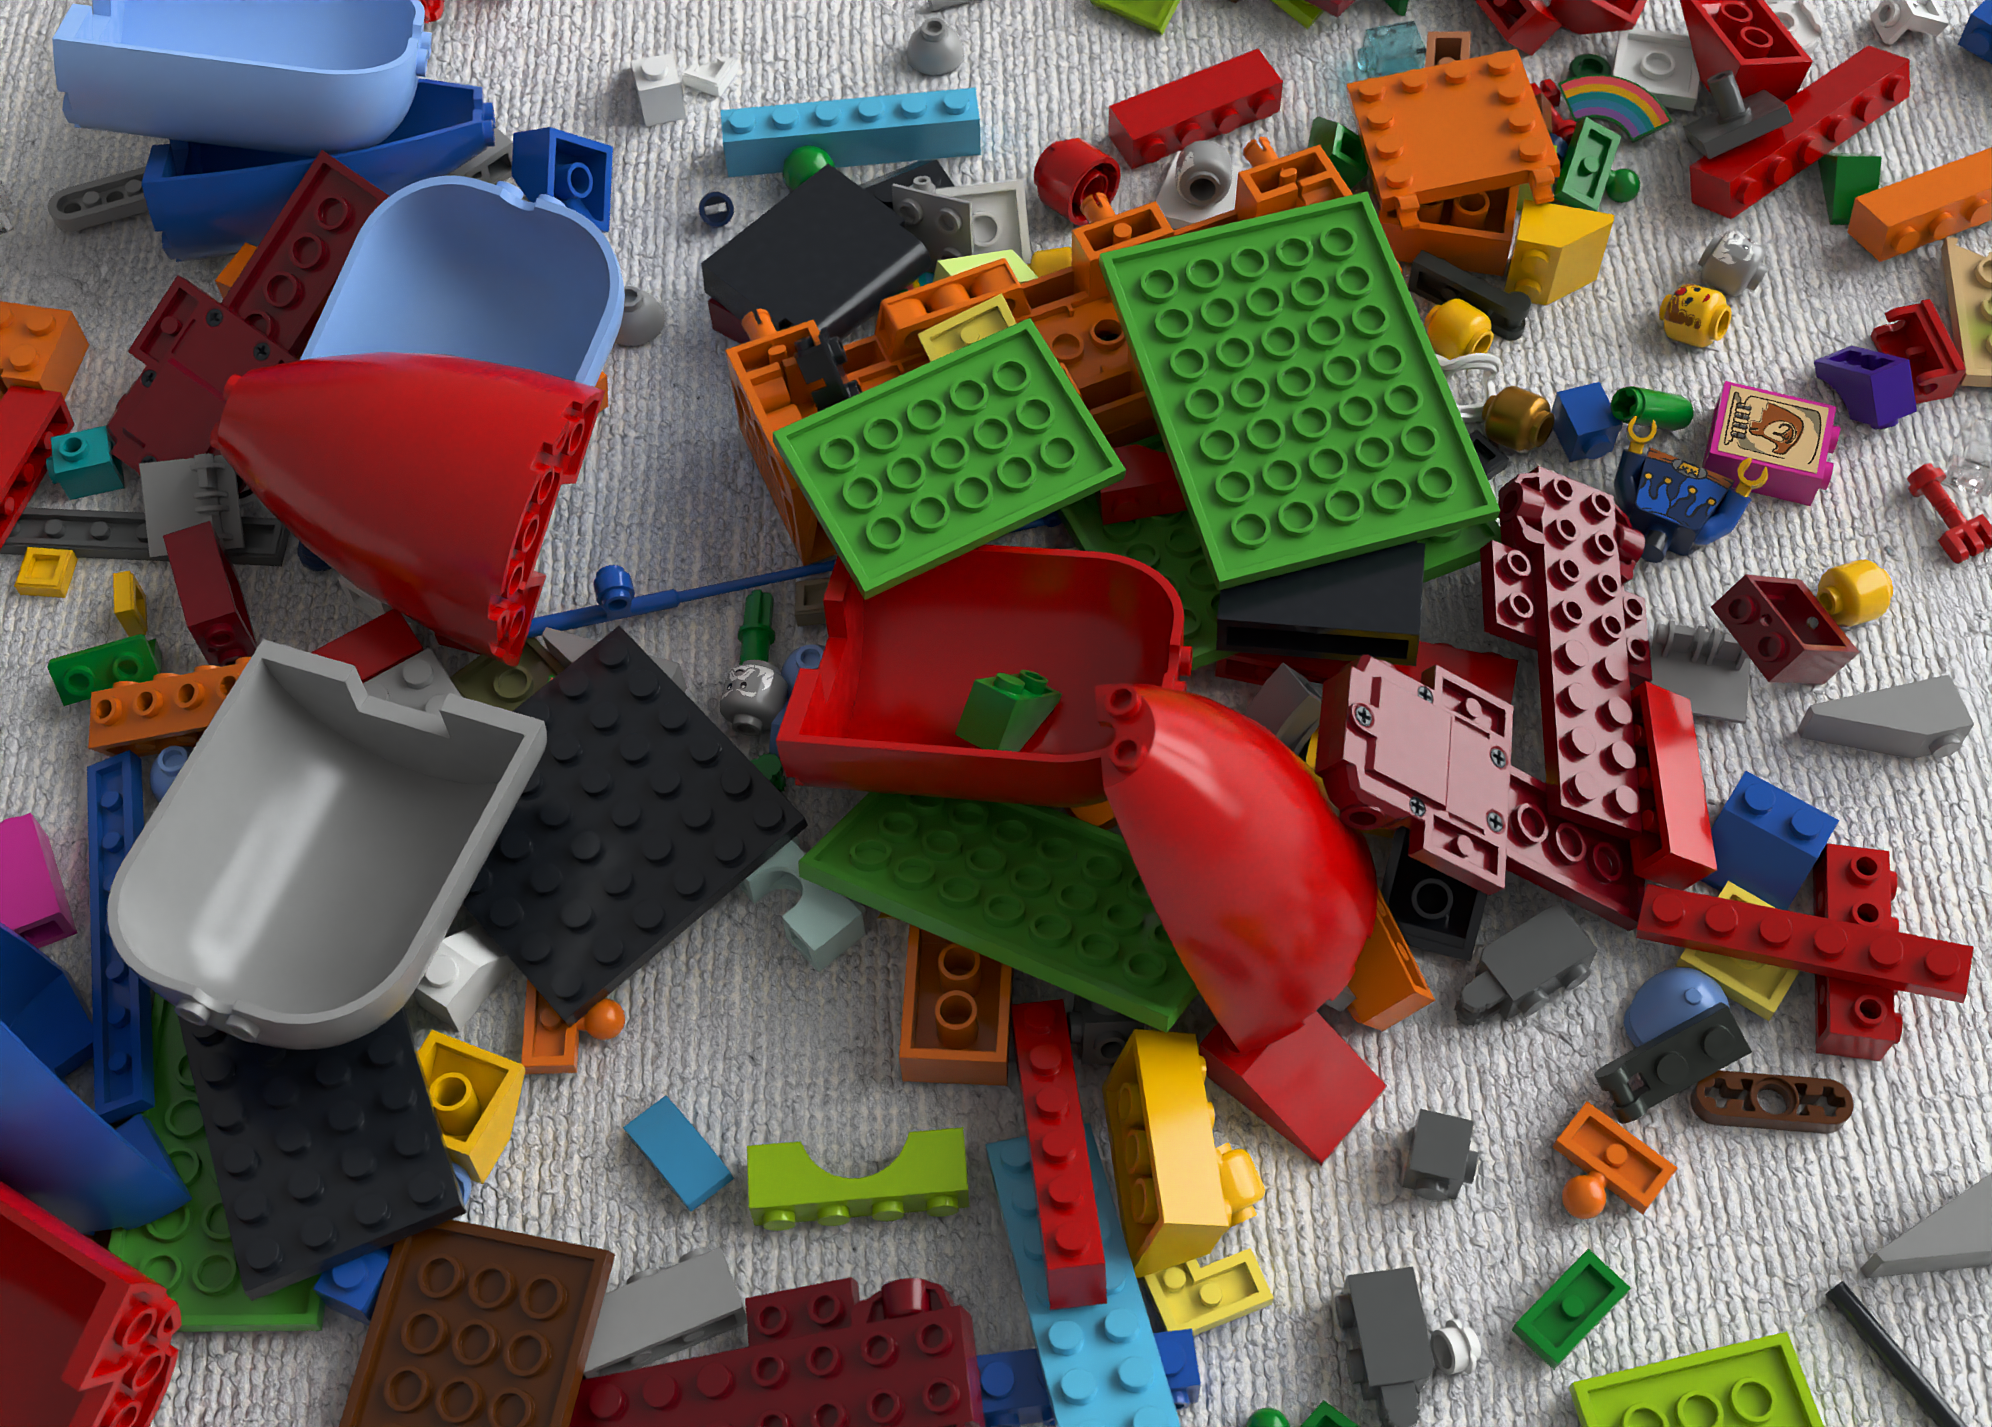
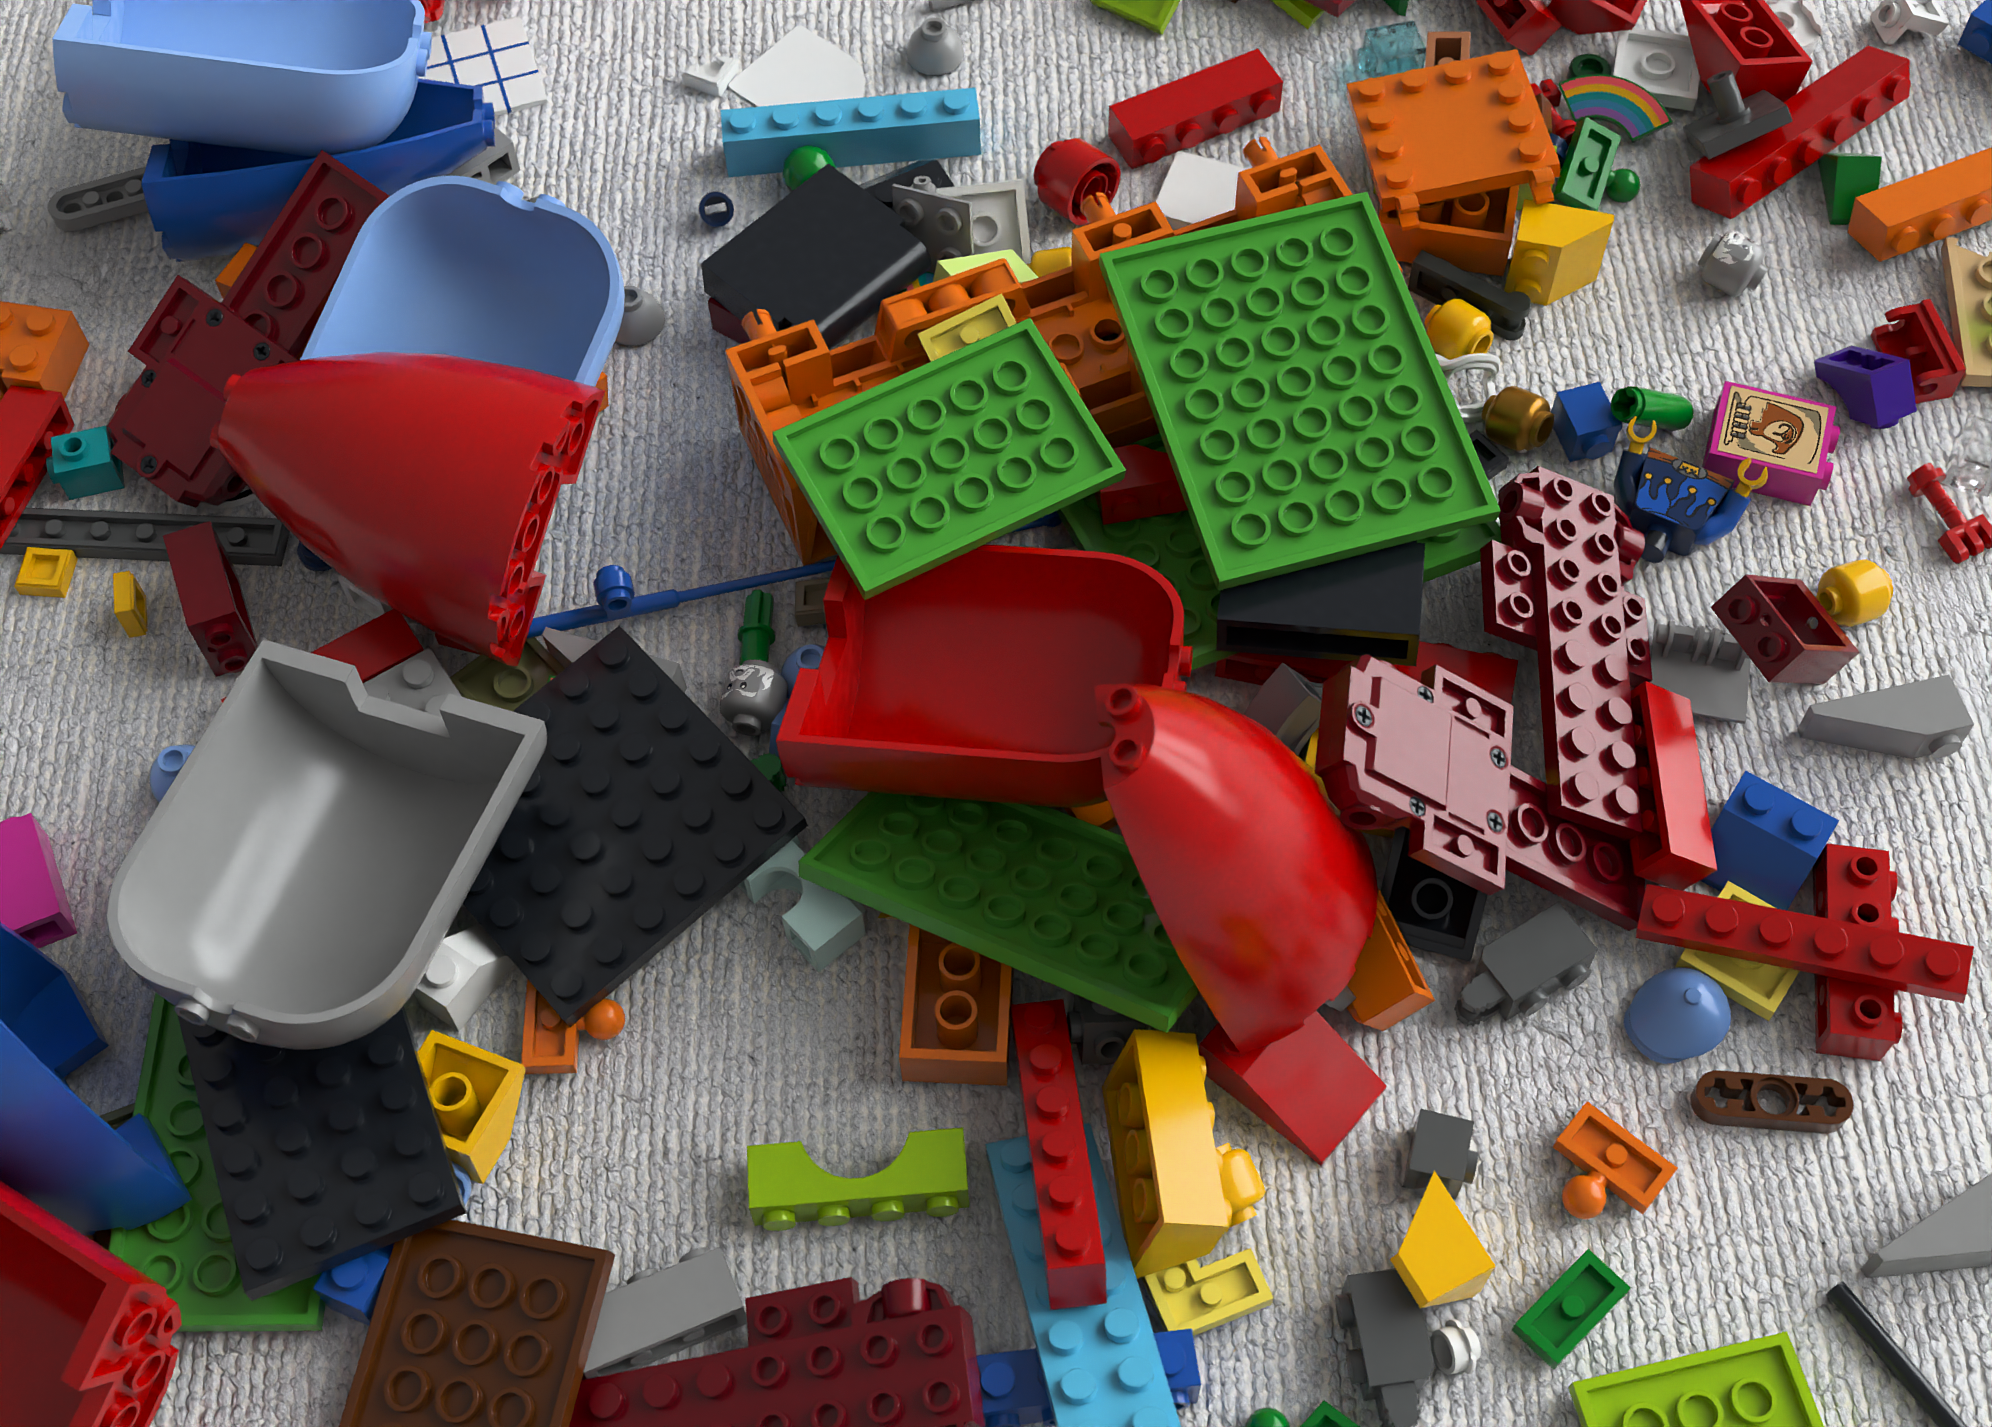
(103, 665): green bracket -> none
(118, 995): blue plate -> none
(159, 711): orange brick -> none
(189, 494): light grey hinge -> none
(491, 58): none -> white piece
(567, 169): blue slope -> none
(658, 89): white slope -> none
(678, 1153): dark azure slope -> none
(800, 71): none -> white sticker
(825, 361): black hinge -> none
(1006, 710): green slope -> none
(1203, 173): light grey head -> none
(1341, 147): green slope -> none
(1441, 1252): none -> yellow slope
(1673, 1061): pearl dark grey plate -> none
(1695, 315): yellow head -> none

